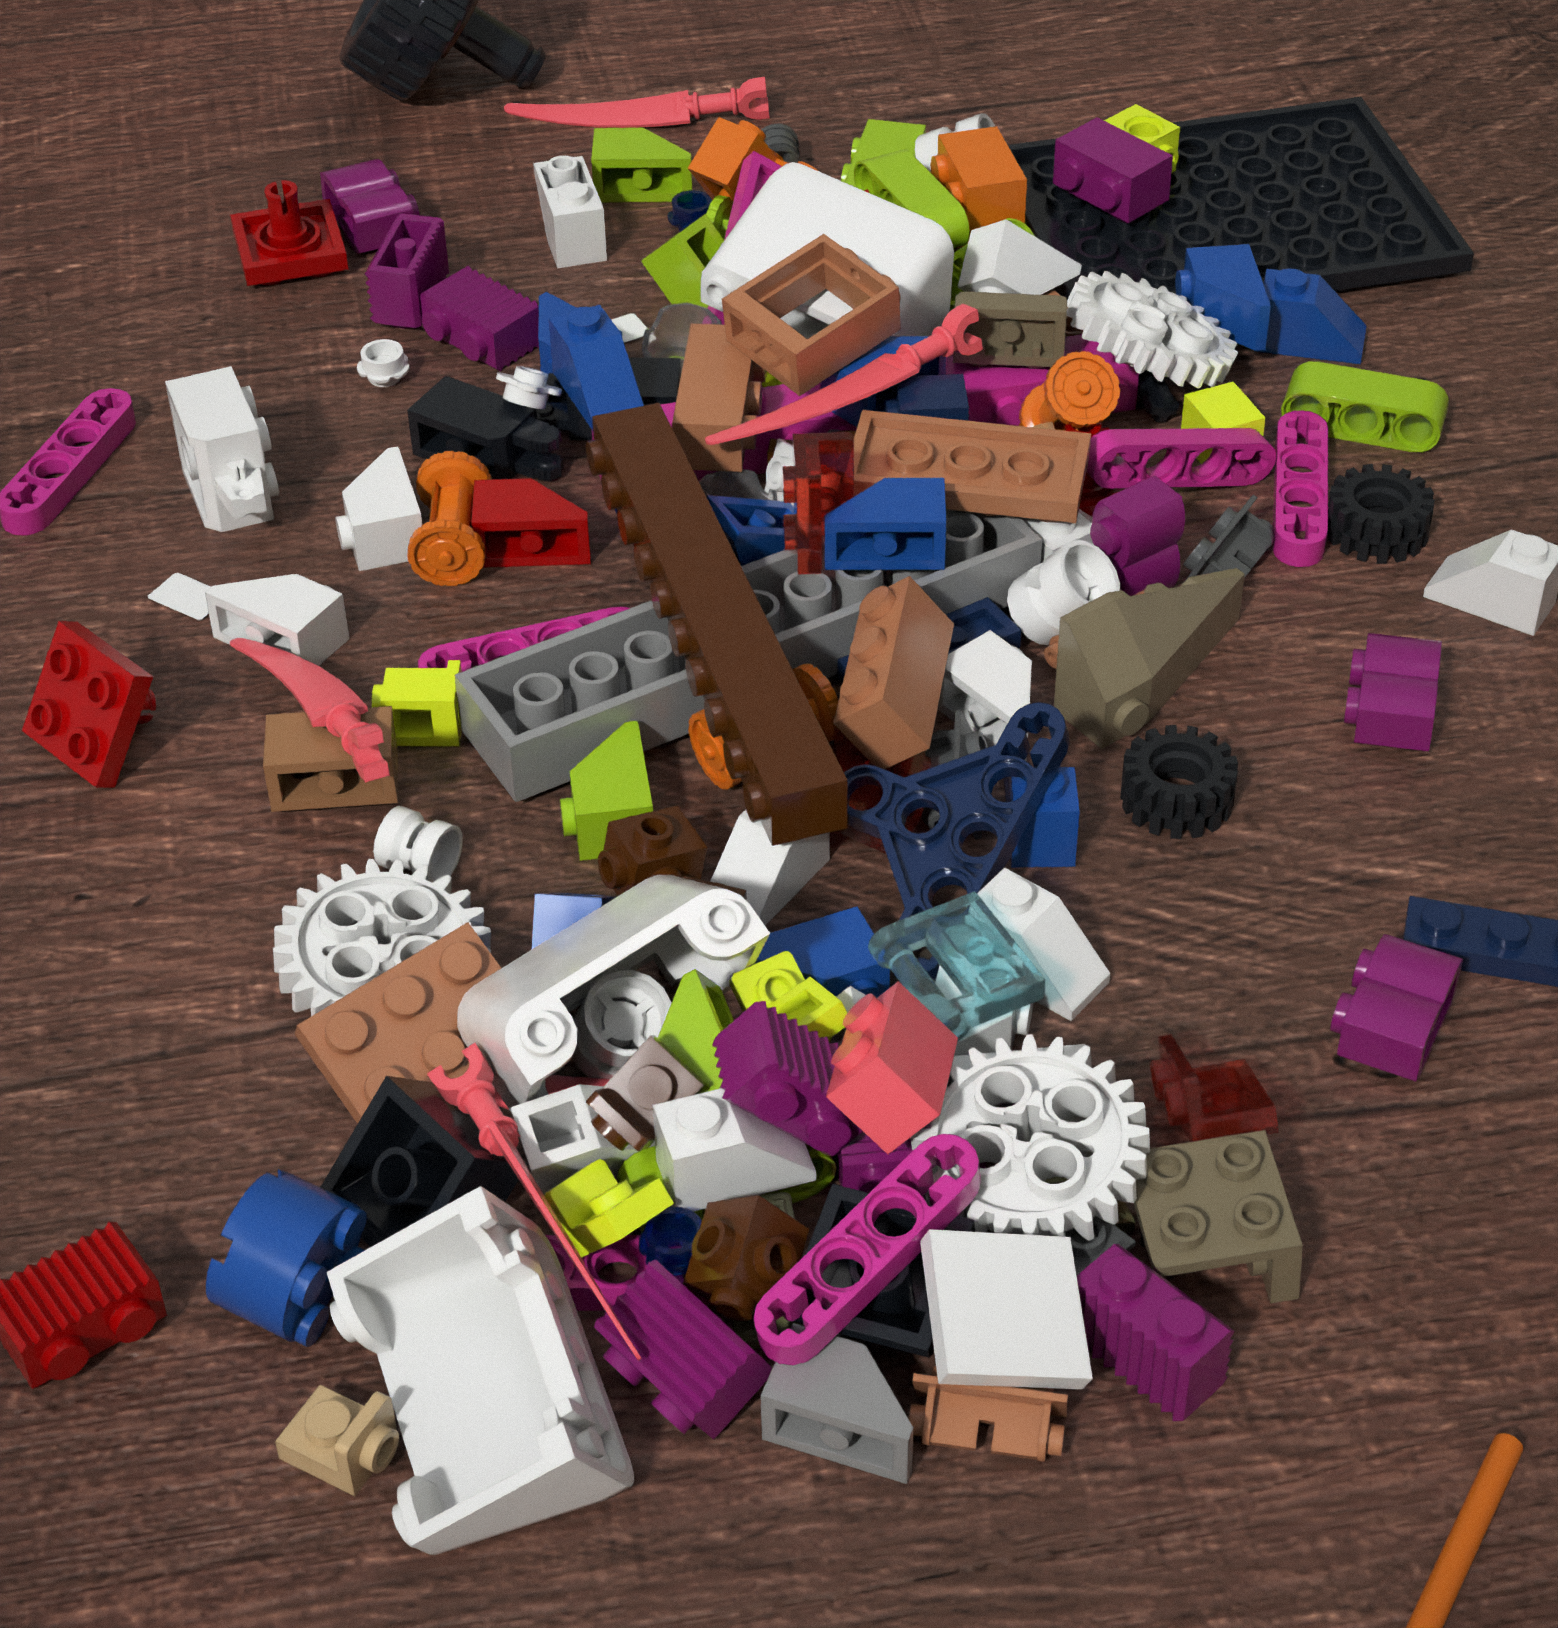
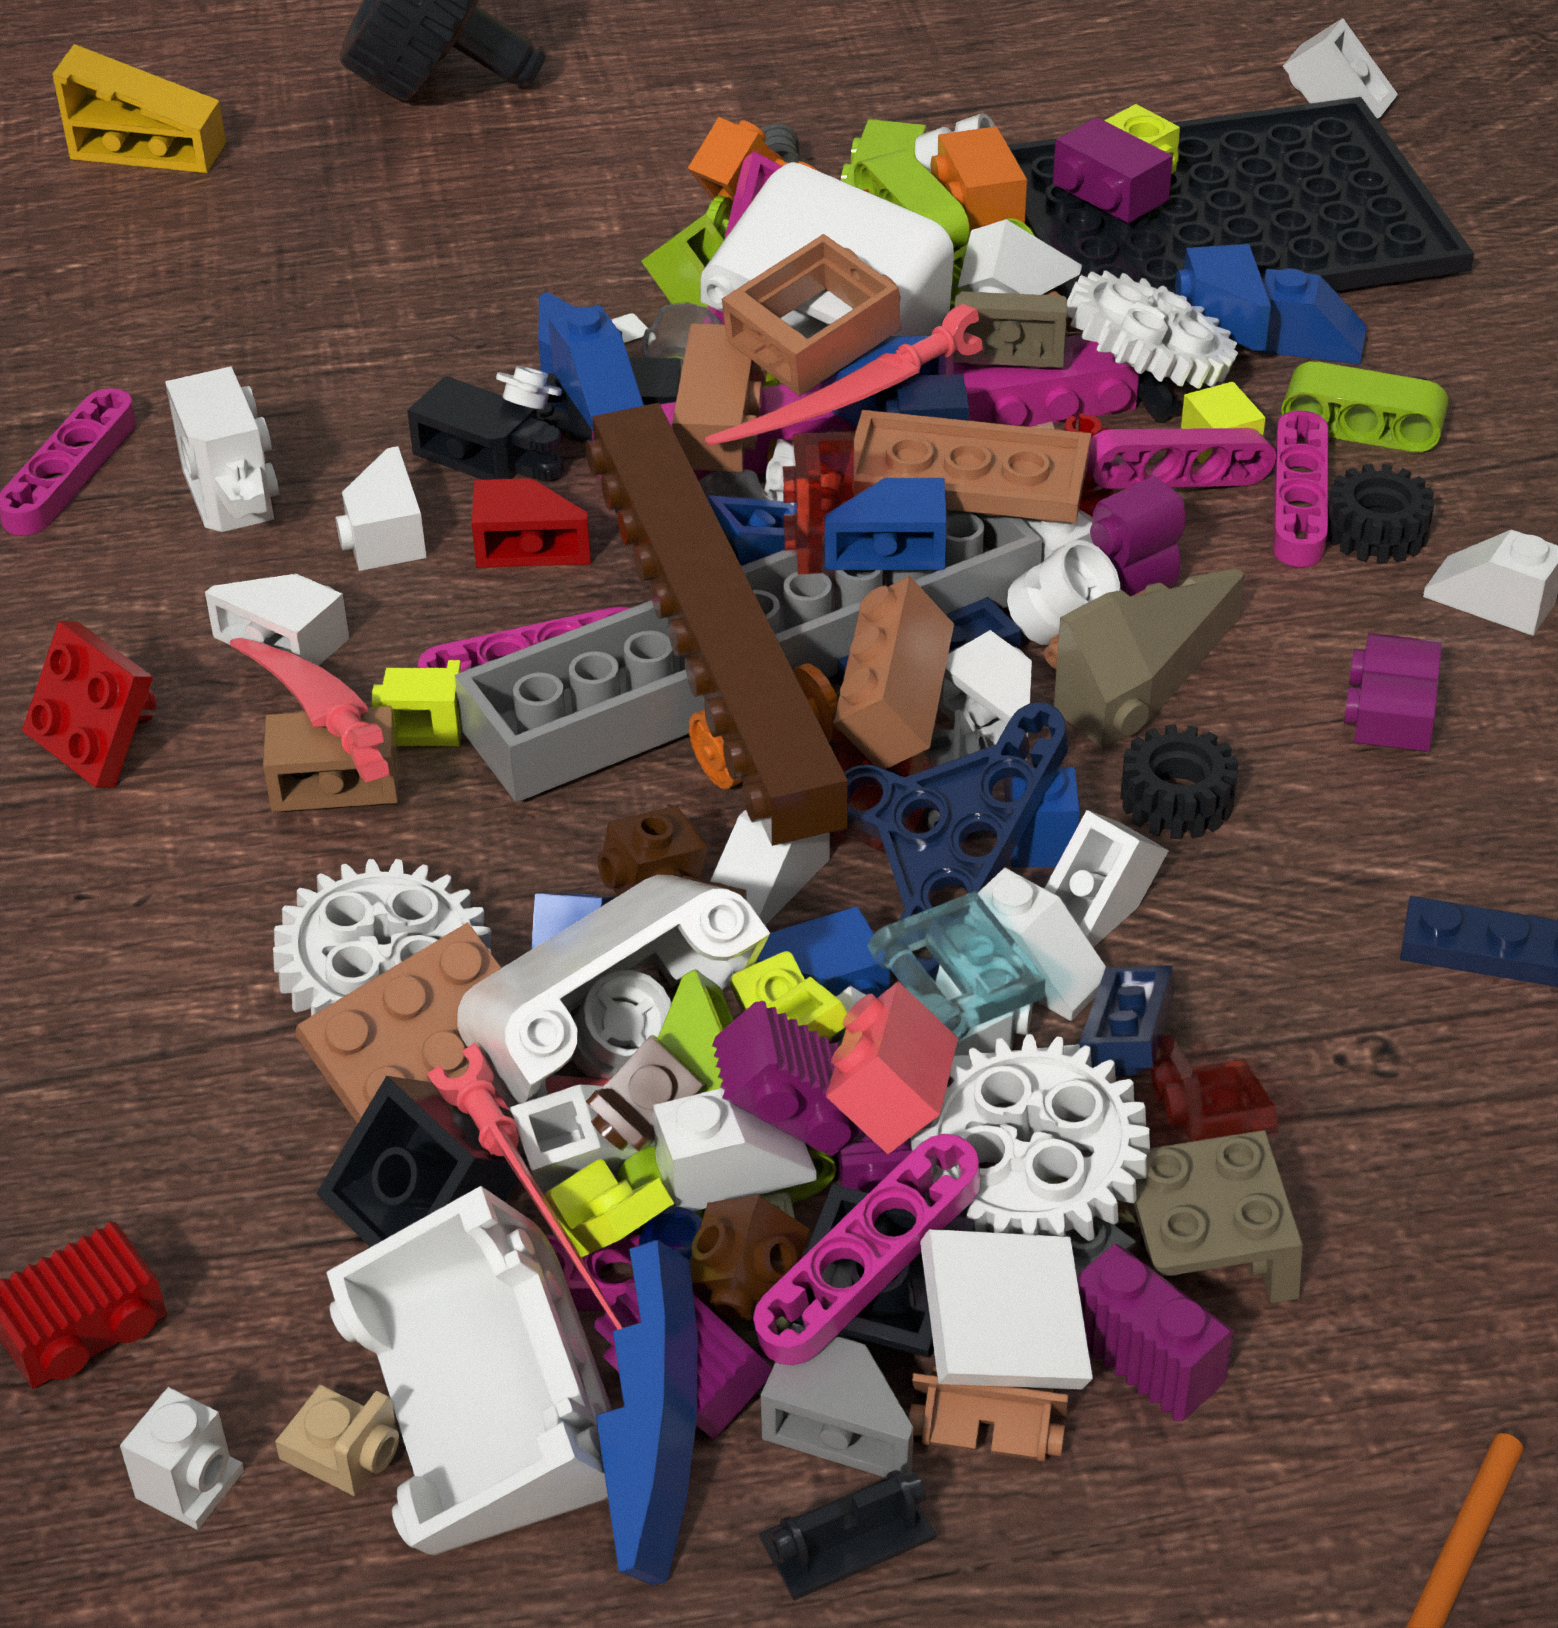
(134, 116): none -> yellow wedge
(180, 1459): none -> white brick
(182, 595): white sticker -> none
(280, 1252): blue brick -> none
(288, 238): red plate -> none
(366, 202): magenta brick -> none
(383, 363): white plate -> none
(404, 267): magenta brick -> none
(418, 842): white wheel -> none
(446, 546): orange hose -> none
(480, 318): magenta brick -> none
(571, 211): white slope -> none
(606, 788): lime slope -> none
(638, 166): lime slope -> none
(652, 111): coral sword -> none
(652, 1437): none -> blue slope
(688, 207): clear blue plate -> none
(849, 1534): none -> black hinge
(1076, 392): orange hose -> none
(1104, 874): none -> white slope
(1129, 1017): none -> dark blue plate
(1238, 543): dark grey hinge -> none
(1339, 67): none -> white slope
(1396, 1006): magenta brick -> none

